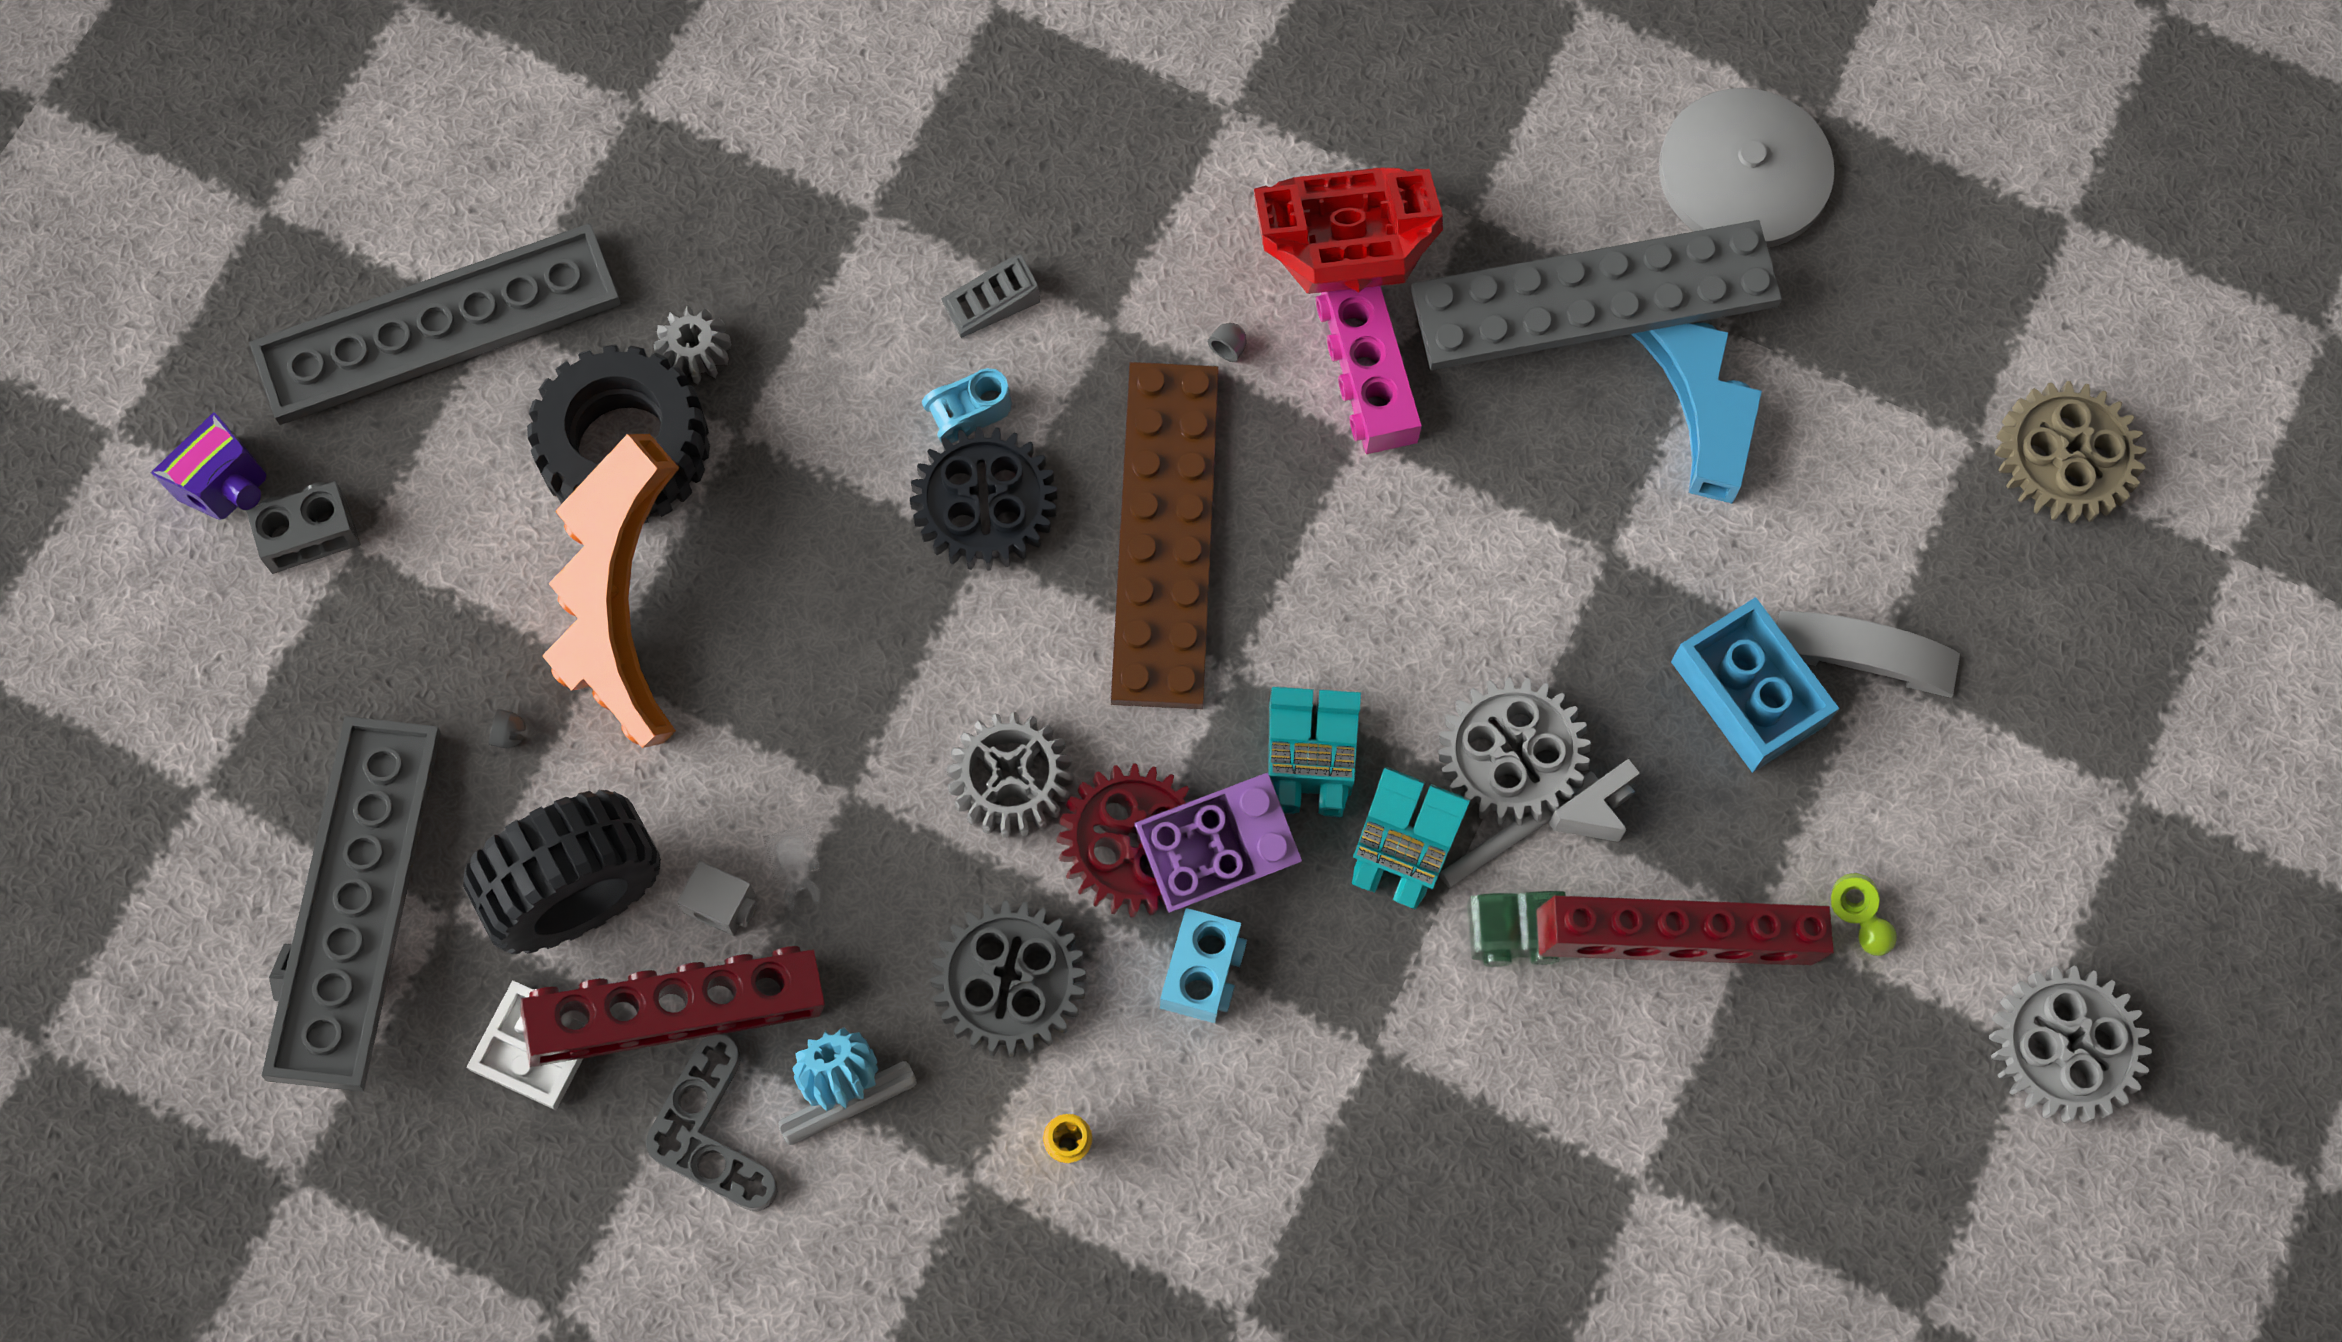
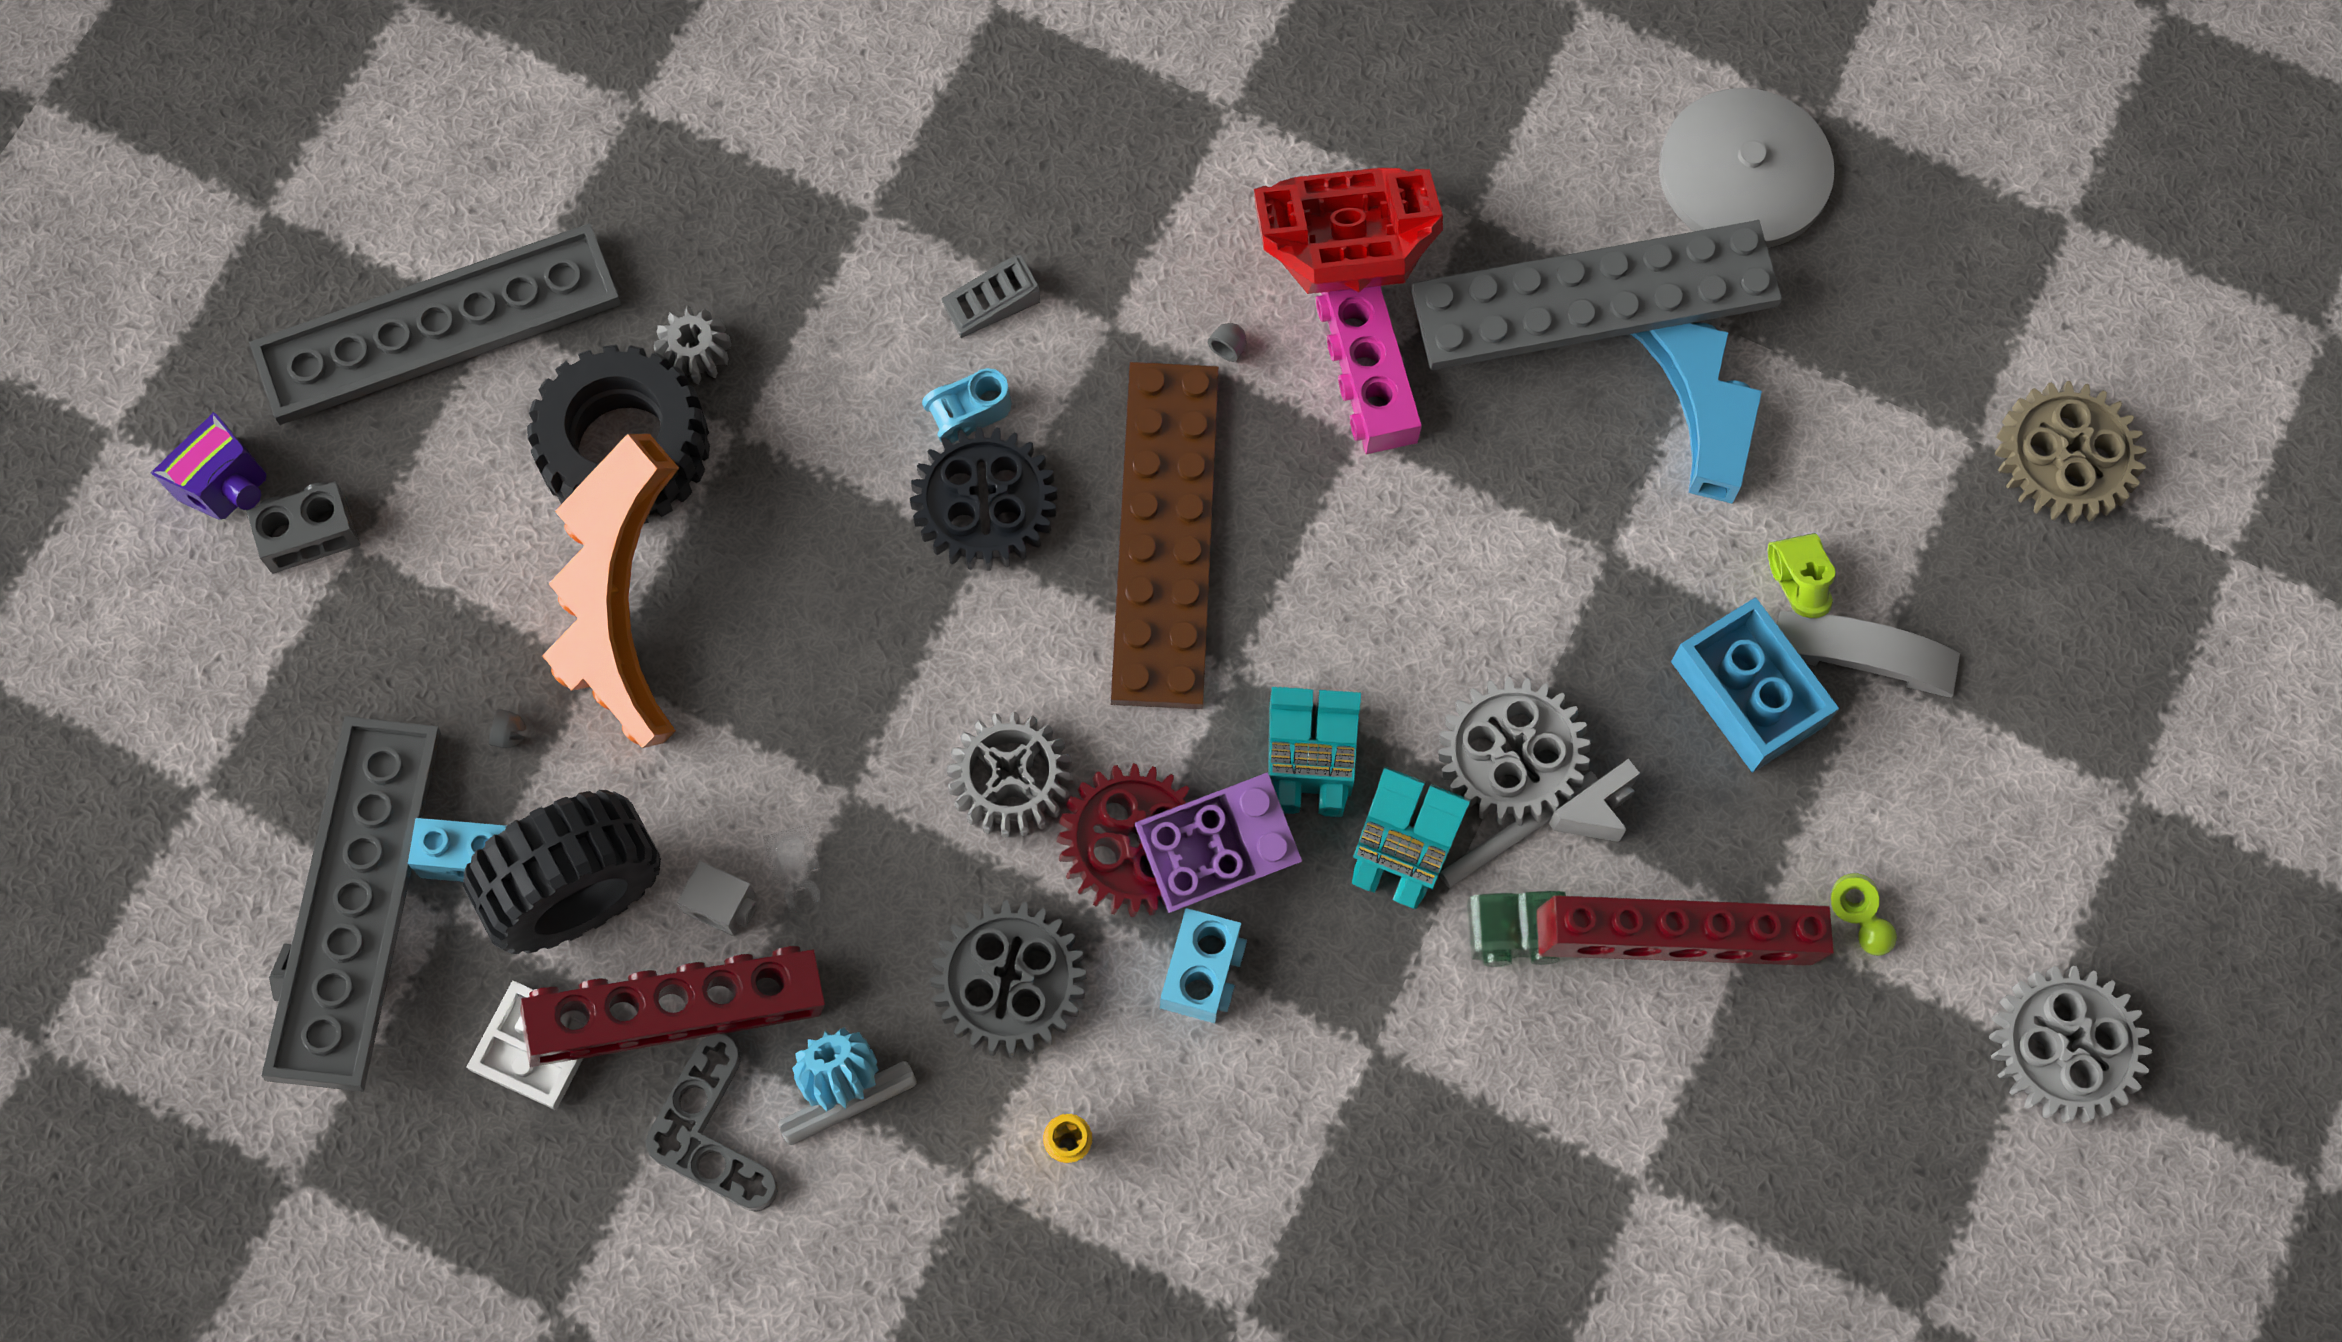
(445, 847): none -> medium azure brick
(1803, 573): none -> lime piece

